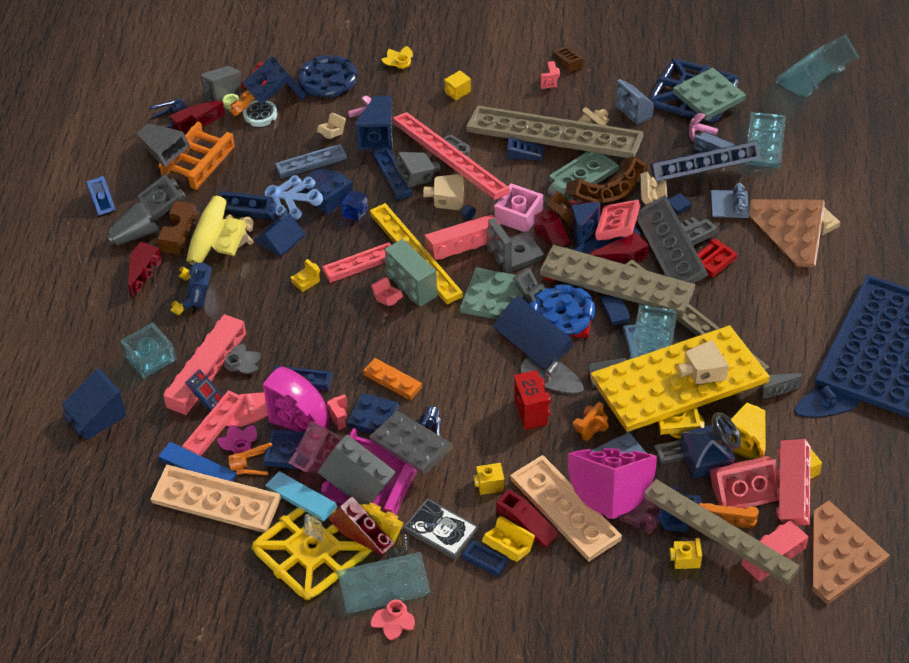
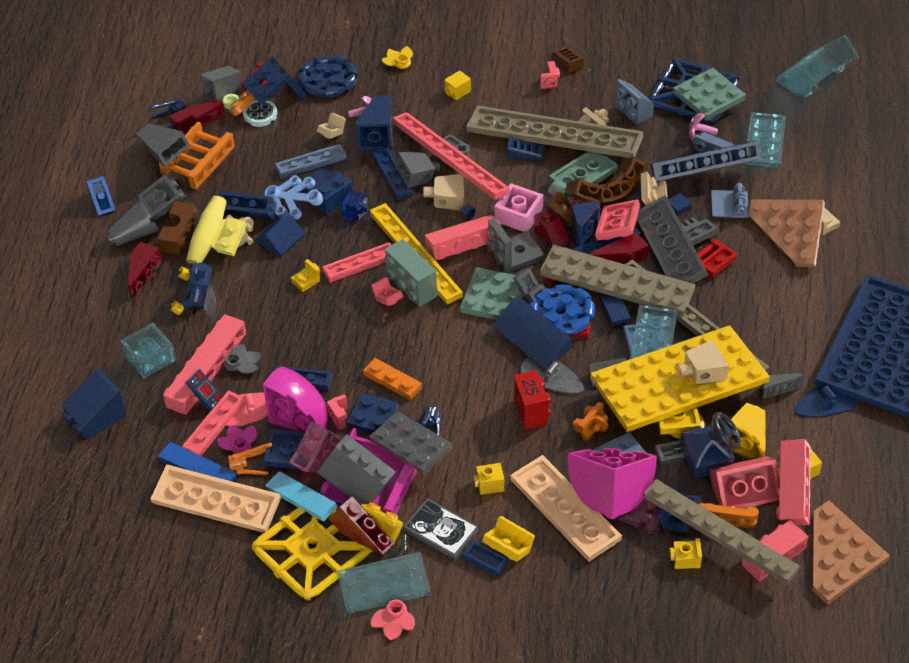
(313, 527): clear slope -> none
(523, 514): dark red slope -> none

